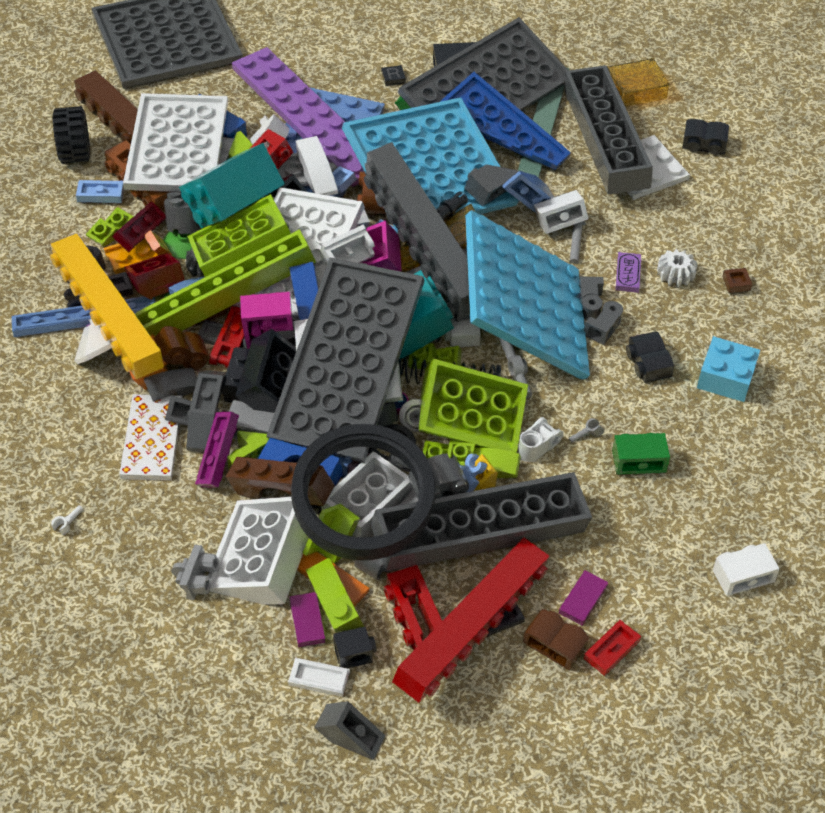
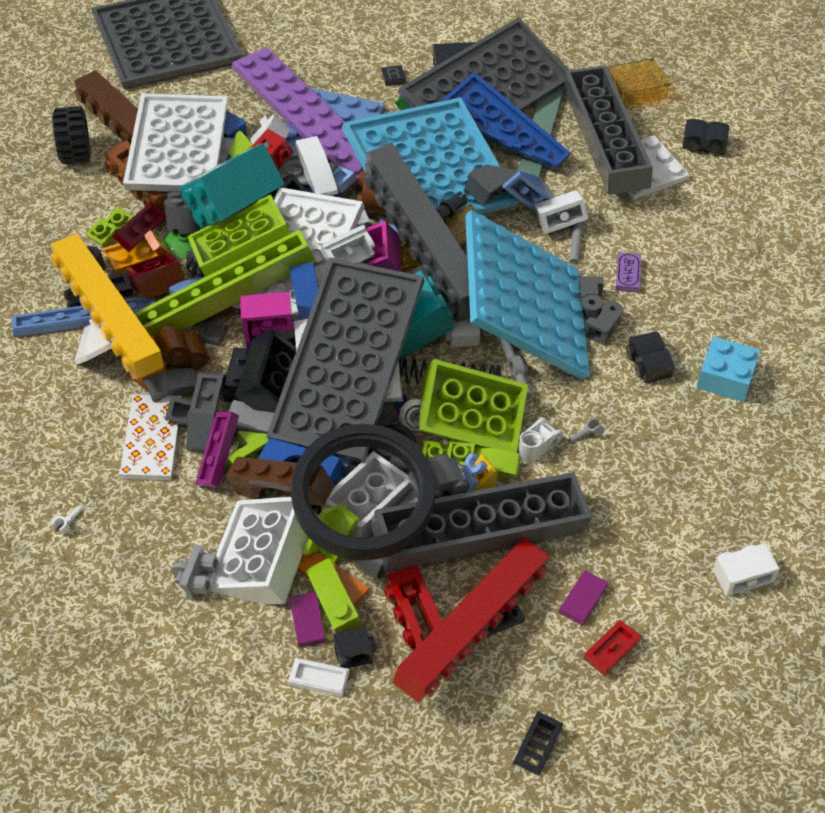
(100, 191): light blue plate -> none
(229, 338): red plate -> none
(349, 729): dark grey slope -> none
(429, 353): lime slope -> none
(549, 723): none -> black slope
(556, 639): reddish brown brick -> none
(640, 453): green brick -> none
(677, 267): white gear -> none
(737, 280): reddish brown plate -> none

